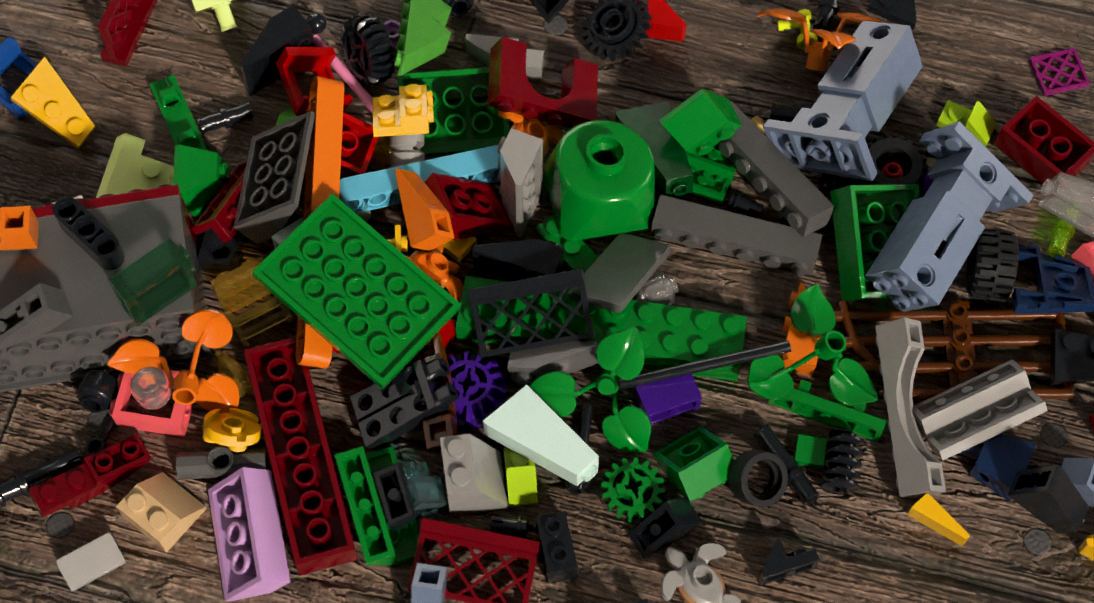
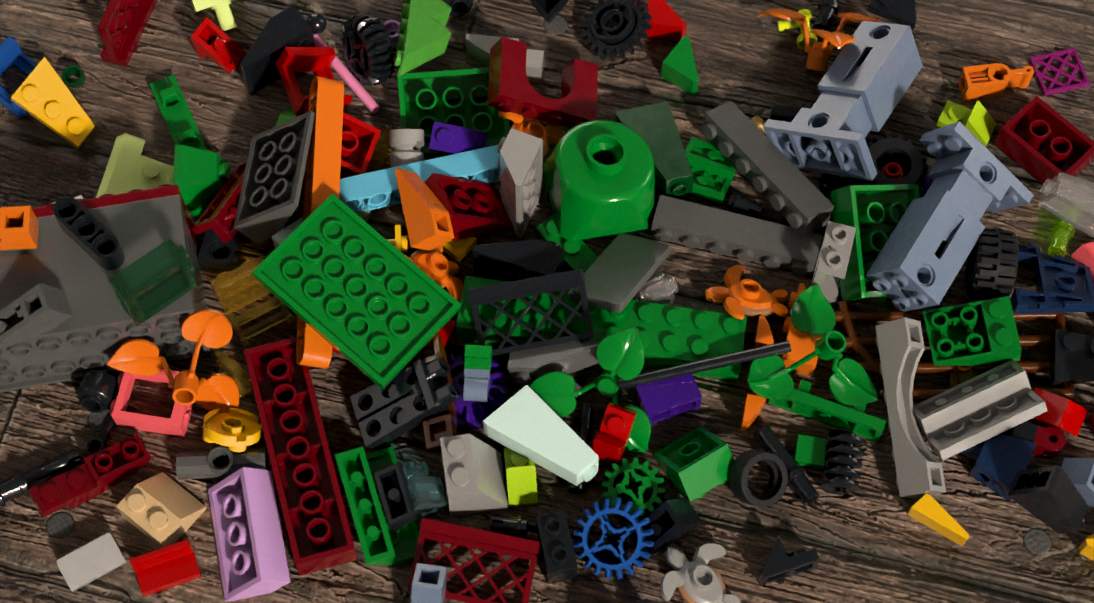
(75, 71): none -> dark green hinge
(150, 388): clear head -> none
(166, 567): none -> red panel
(214, 43): none -> red slope
(225, 117): black pin -> none
(403, 113): yellow plate -> none
(455, 138): none -> dark purple slope
(477, 372): none -> leg
(614, 433): none -> red slope
(619, 550): none -> blue gear
(680, 67): none -> green slope
(702, 122): green slope -> none
(746, 296): none -> orange animal
(754, 403): none -> orange slope
(833, 259): none -> light grey panel
(973, 333): none -> green slope
(991, 80): none -> orange piece
(1048, 440): none -> dark red leg
(1061, 412): none -> red slope

